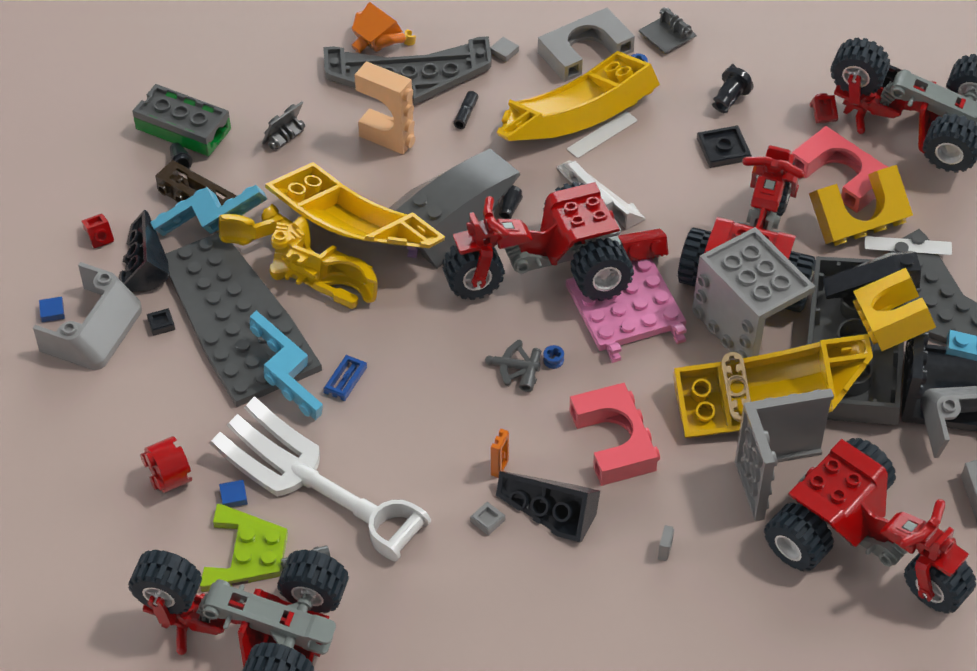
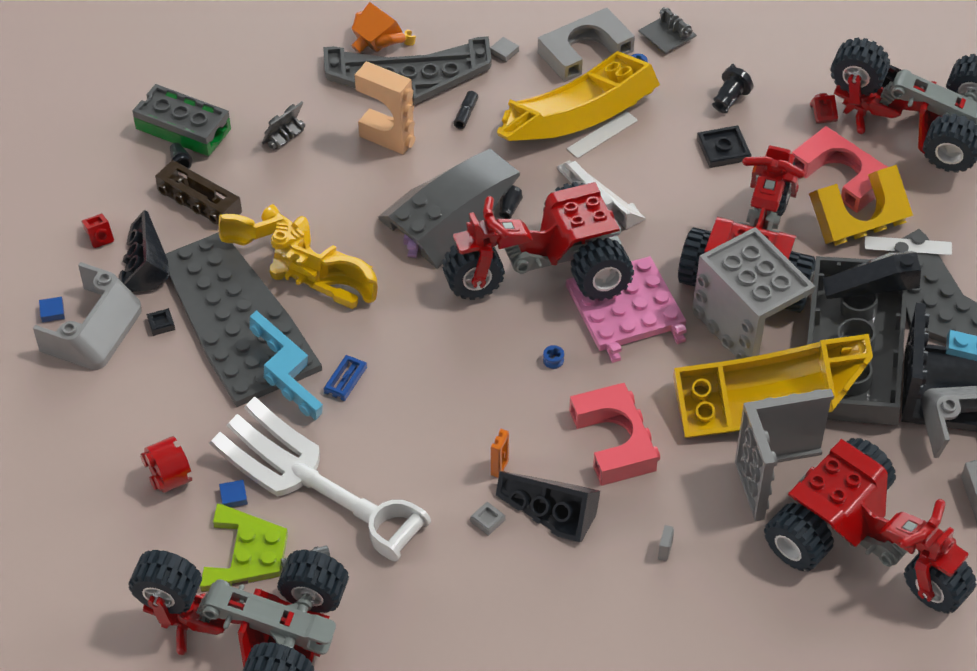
(207, 209): medium azure bracket -> none
(346, 213): yellow slope -> none
(528, 366): dark grey piece -> none
(645, 244): red brick -> none
(740, 368): tan beam -> none
(891, 326): yellow arch -> none

